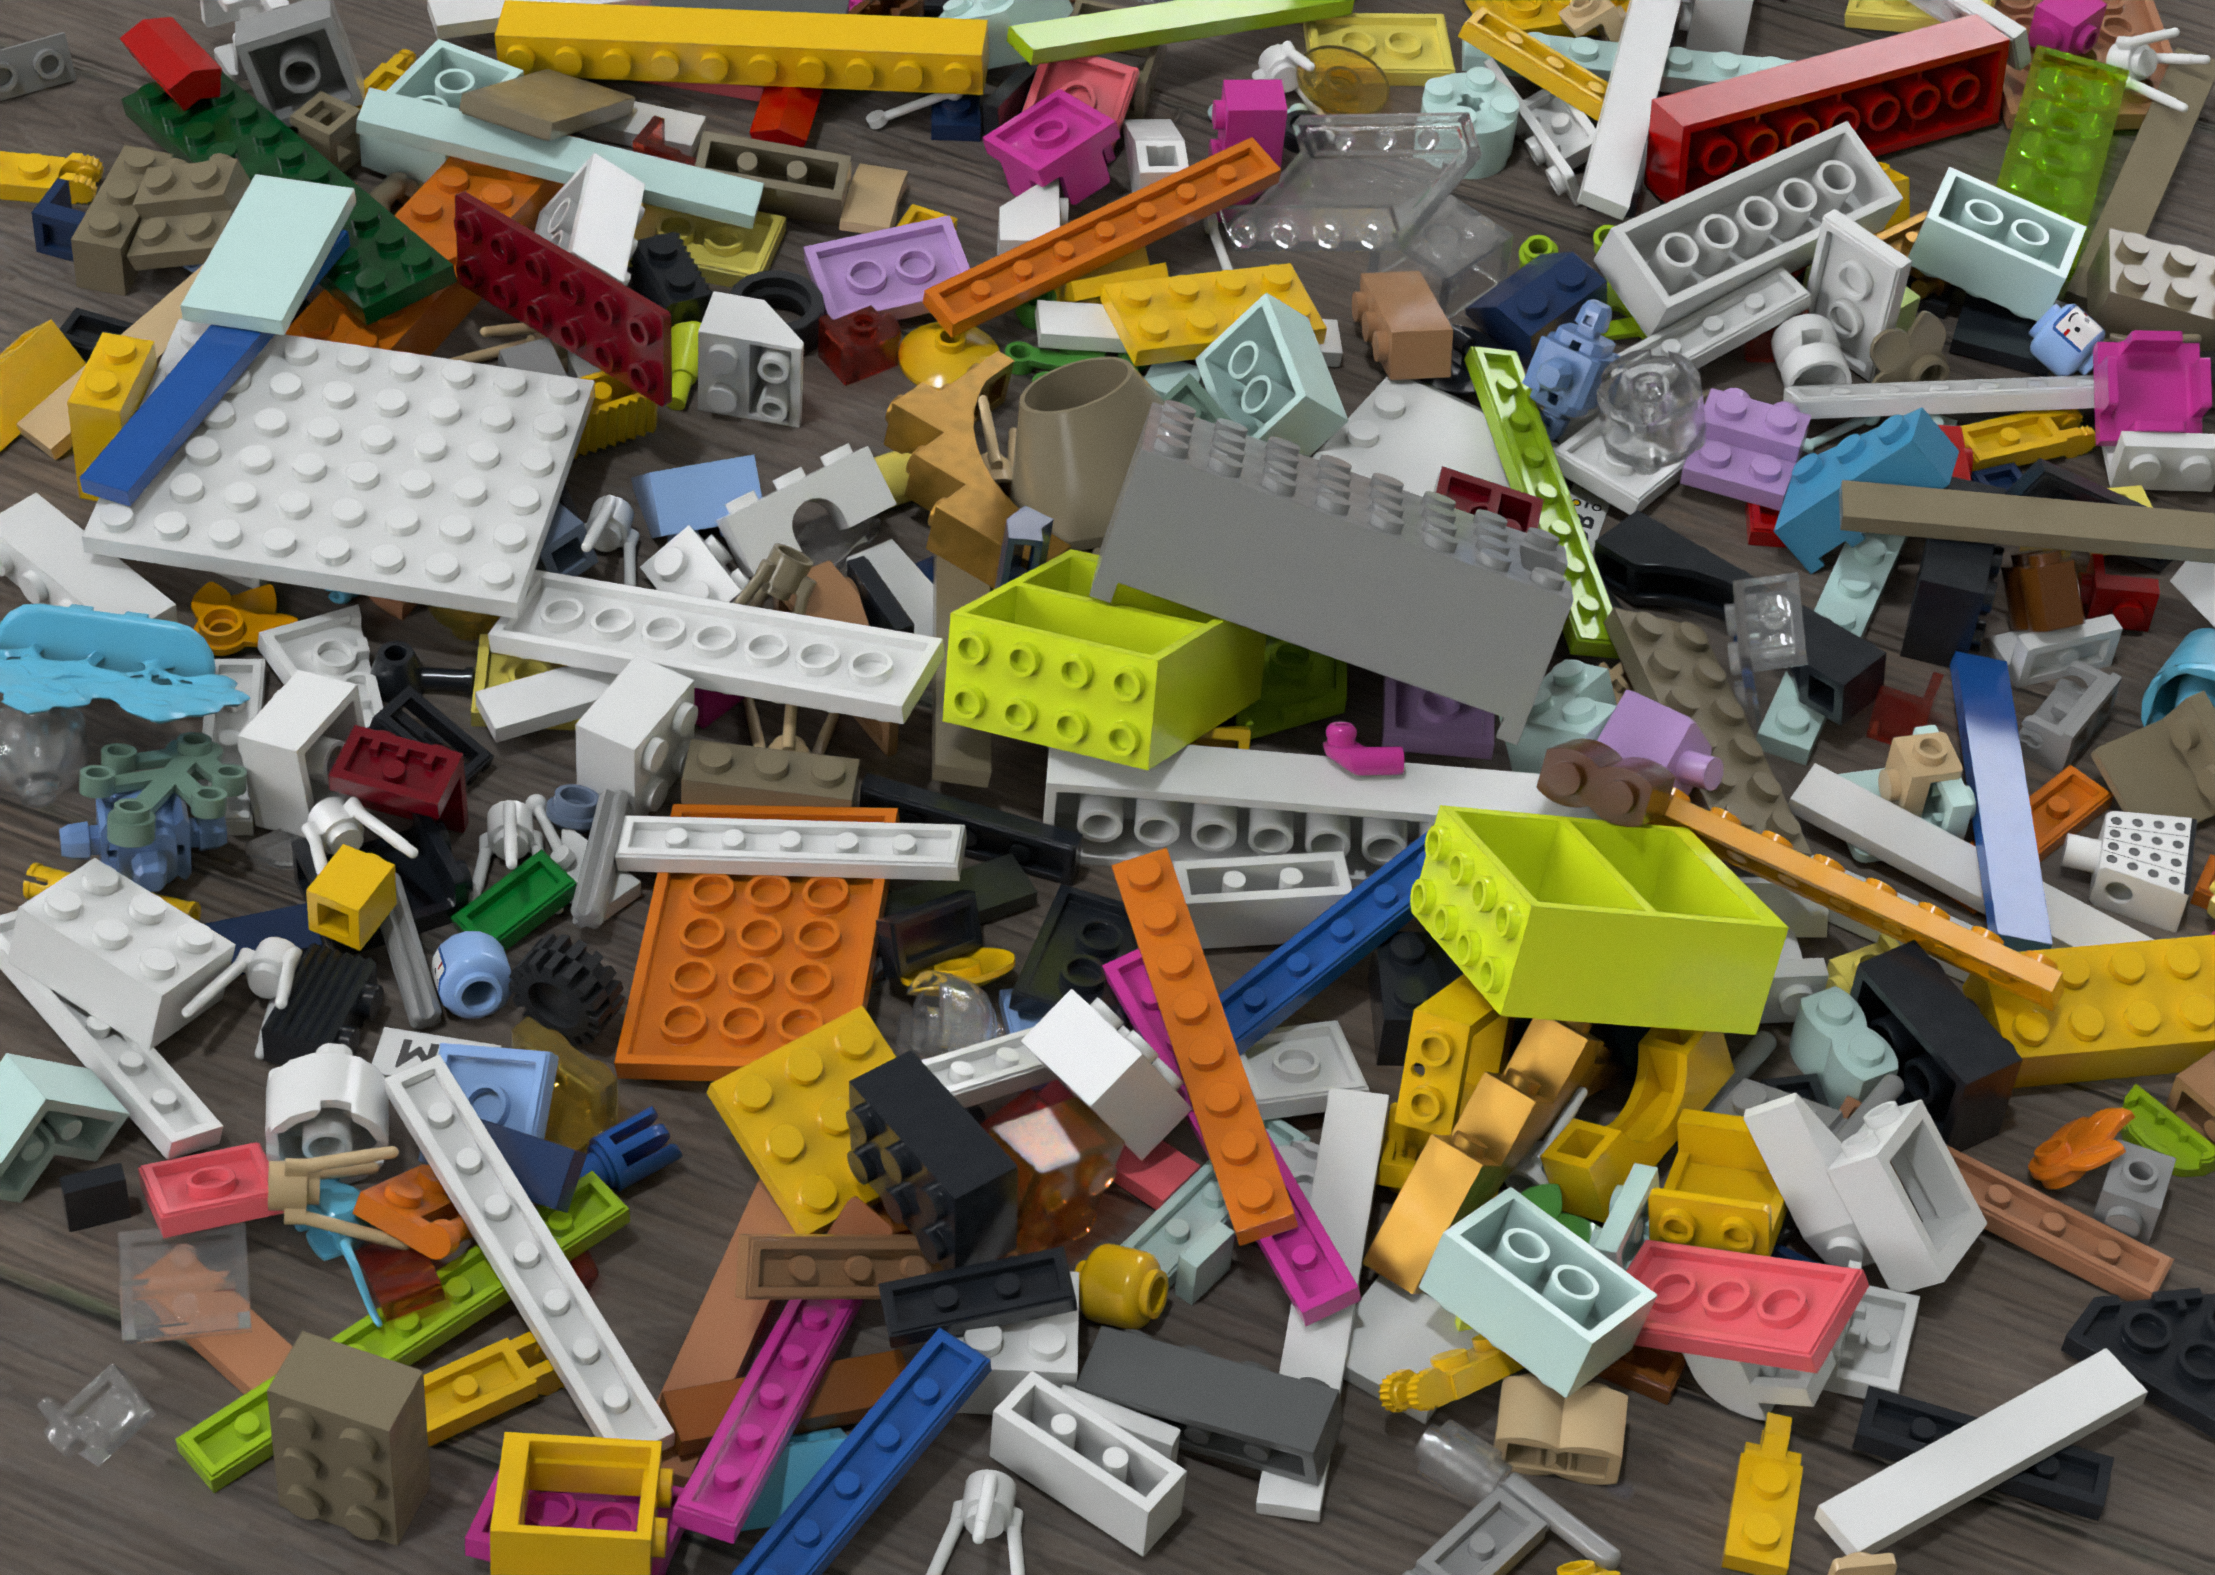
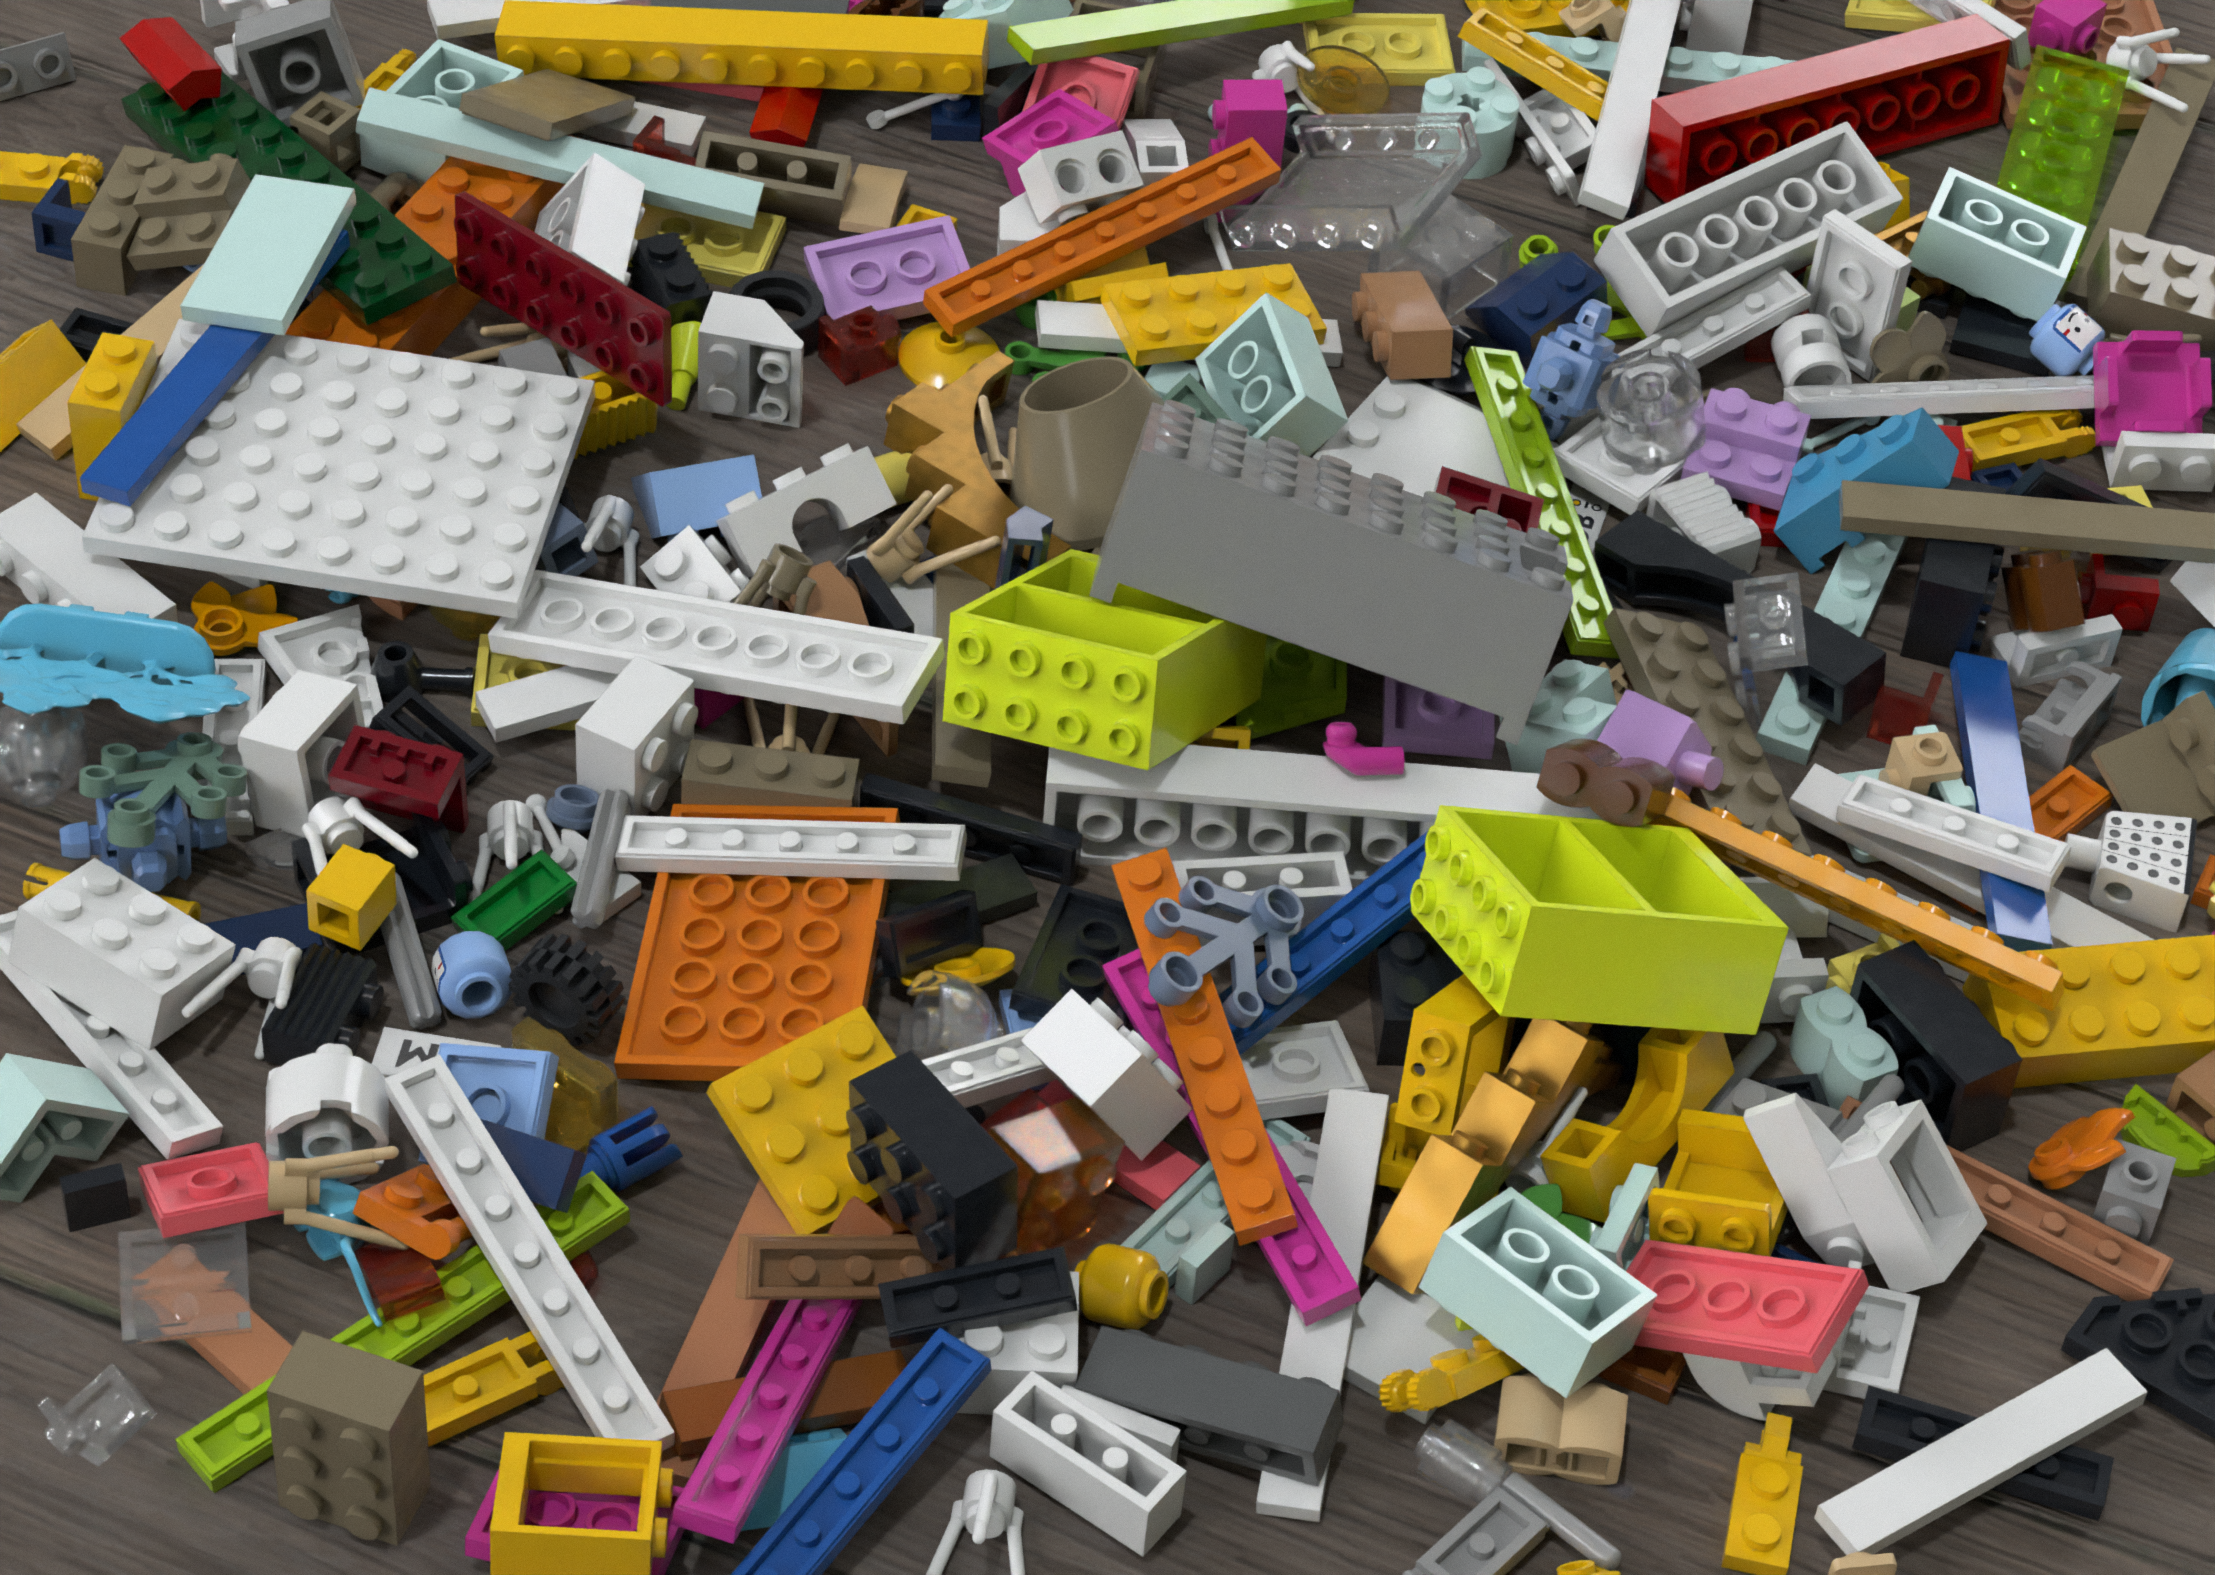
(899, 548): none -> tan plant
(1079, 171): none -> white brick
(1268, 913): none -> sand blue plant
(1708, 518): none -> white brick
(1954, 832): none -> white tile

